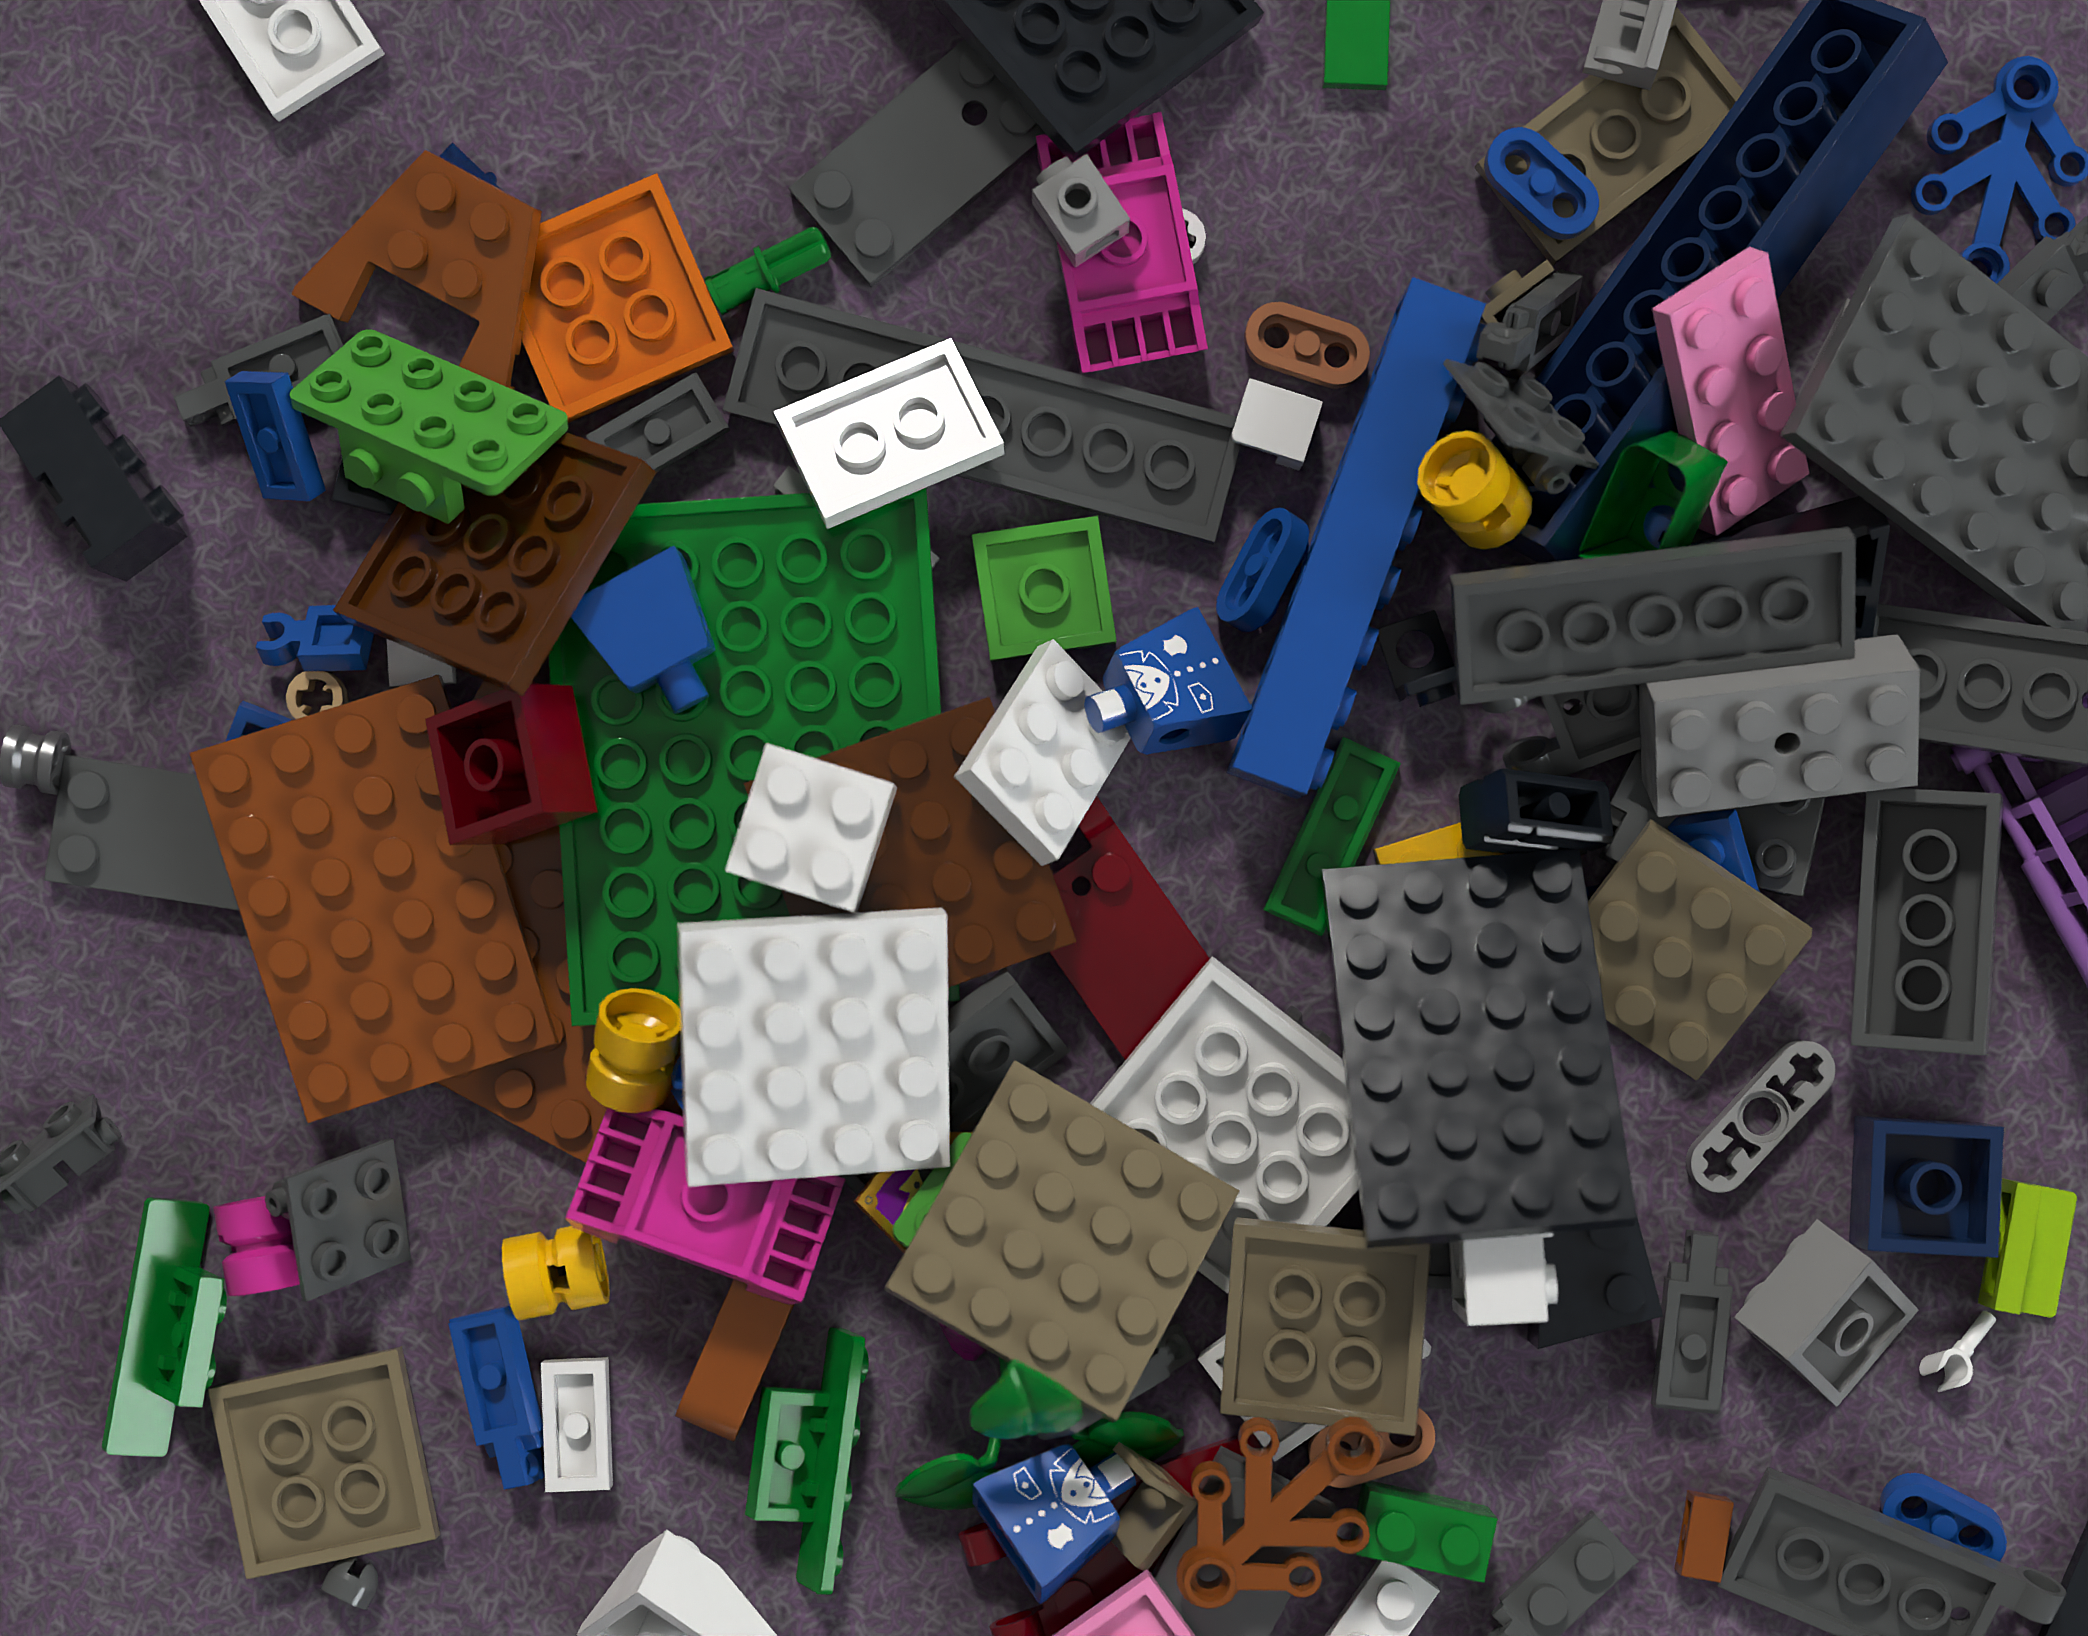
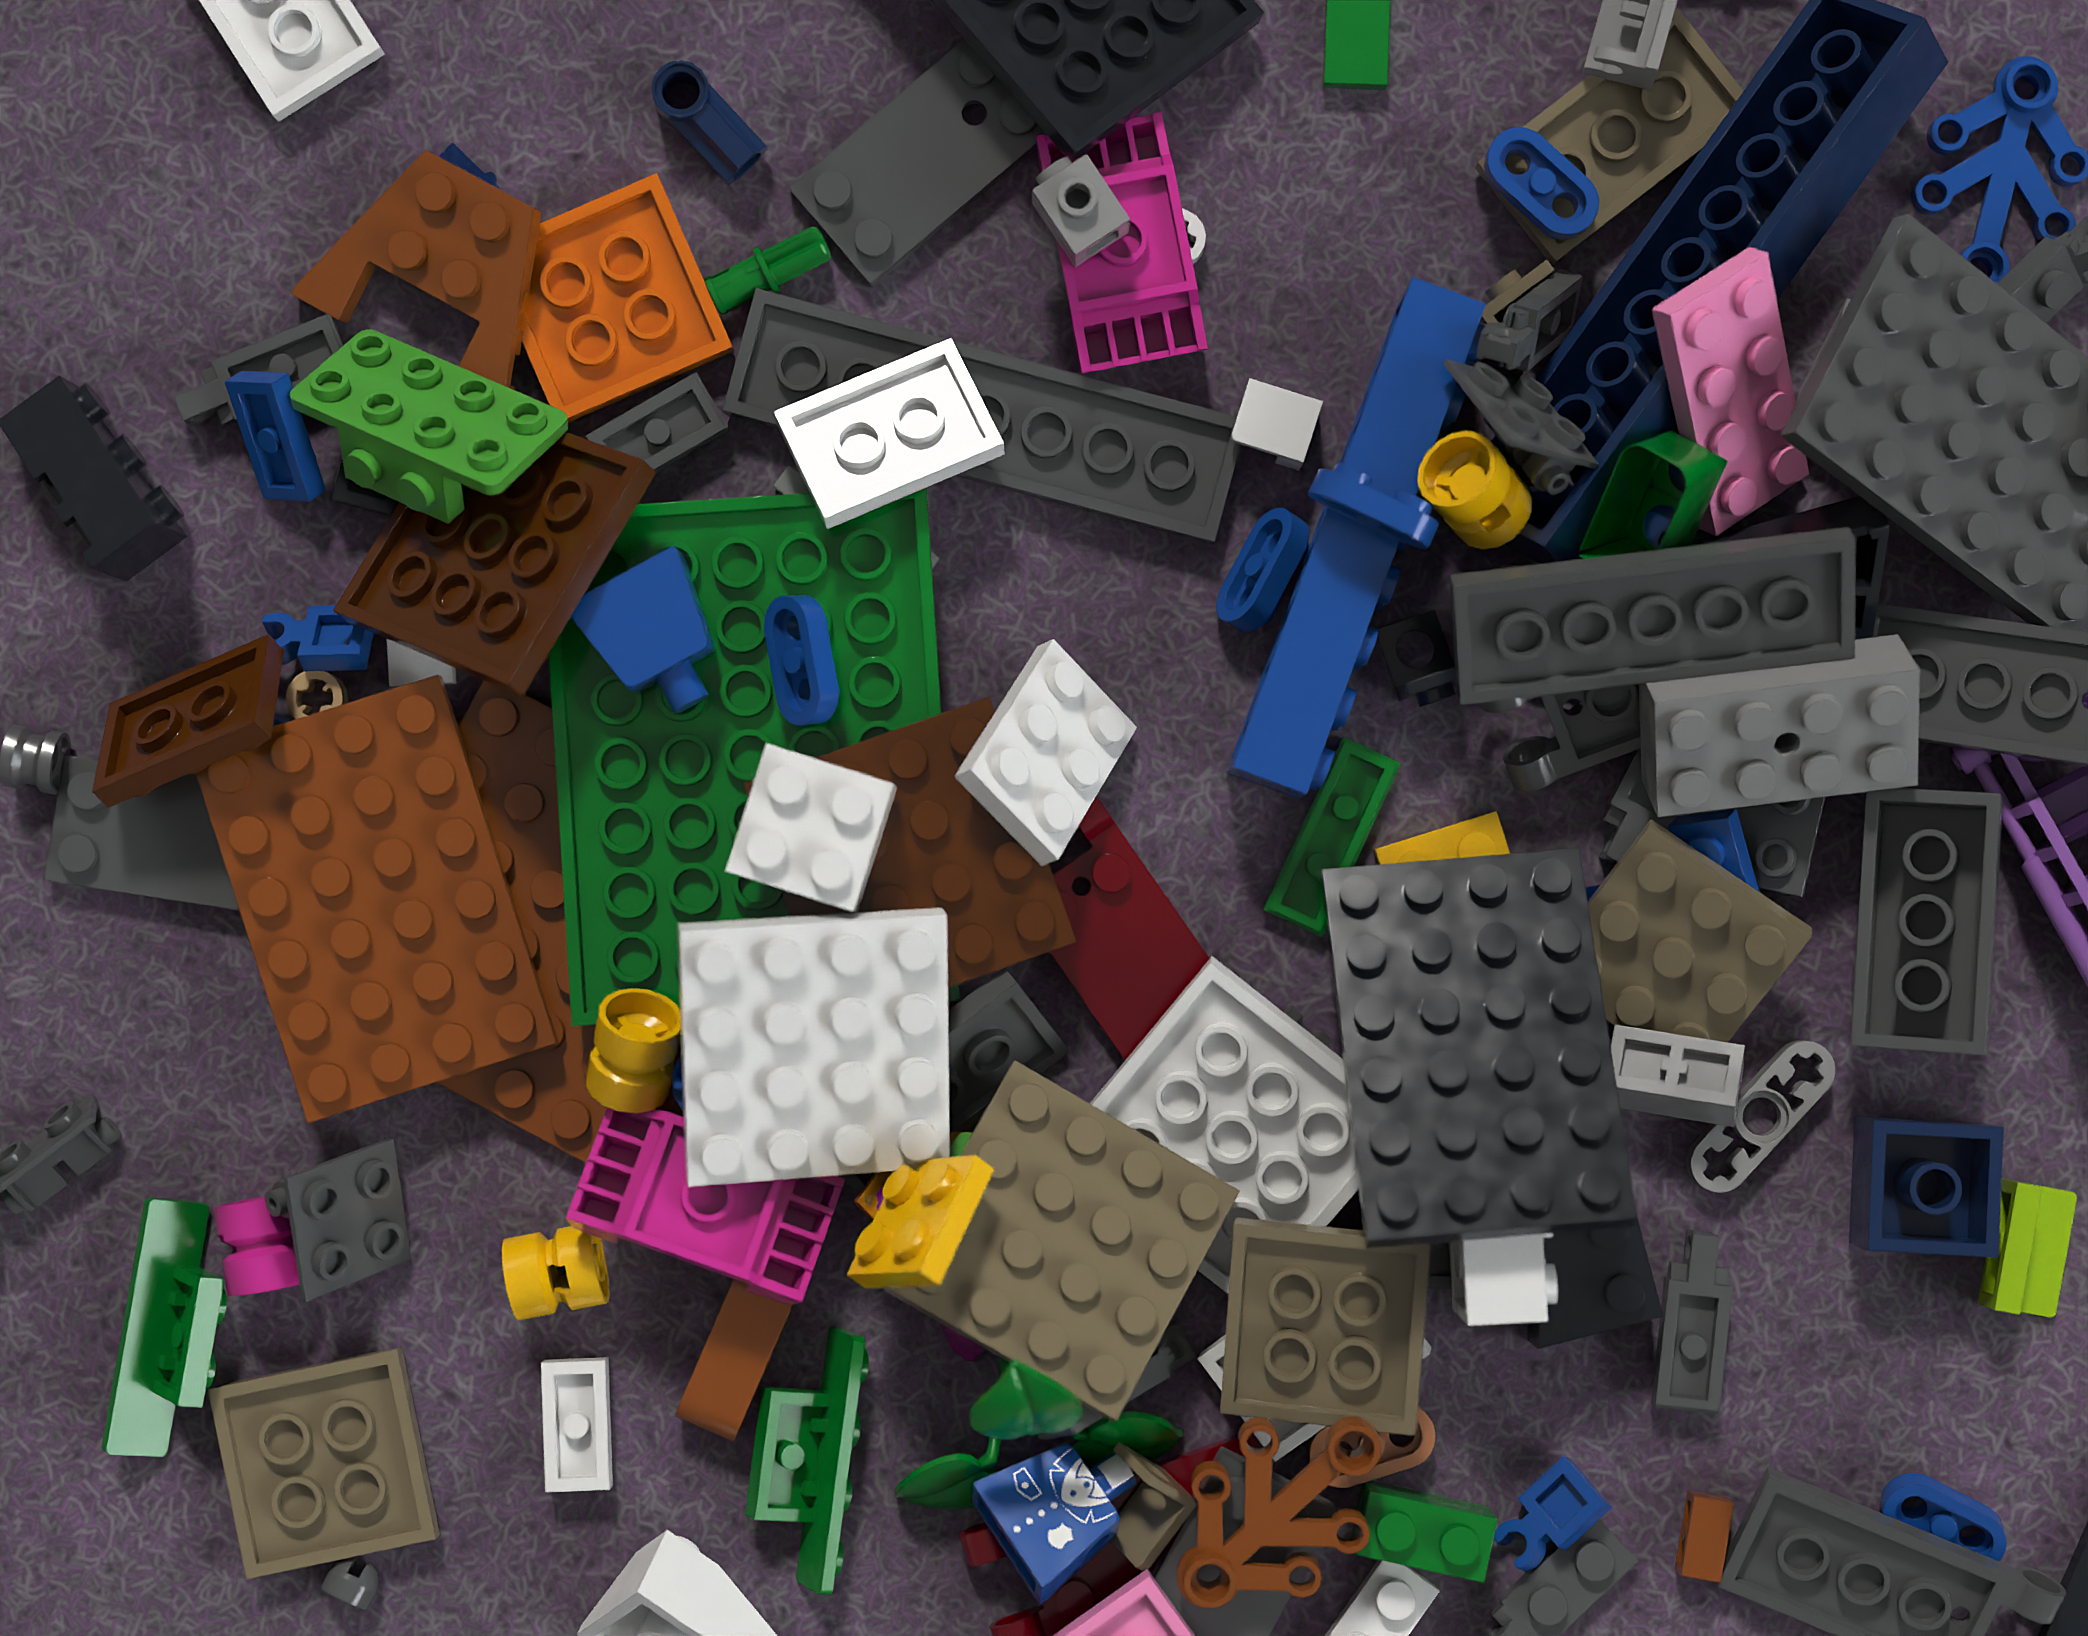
(189, 721): none -> reddish brown plate
(500, 1392): blue hinge -> none
(510, 765): dark red brick -> none
(709, 124): none -> dark blue piece
(801, 659): none -> blue plate
(919, 1222): none -> yellow plate
(1044, 587): bright green plate -> none
(1171, 689): blue torso -> none
(1308, 339): nougat plate -> none
(1401, 517): none -> blue plate
(1534, 813): black brick -> none
(1559, 1508): none -> blue plate
(1677, 1075): none -> light grey hinge
(1826, 1311): light grey slope -> none
(1957, 1359): white hand -> none

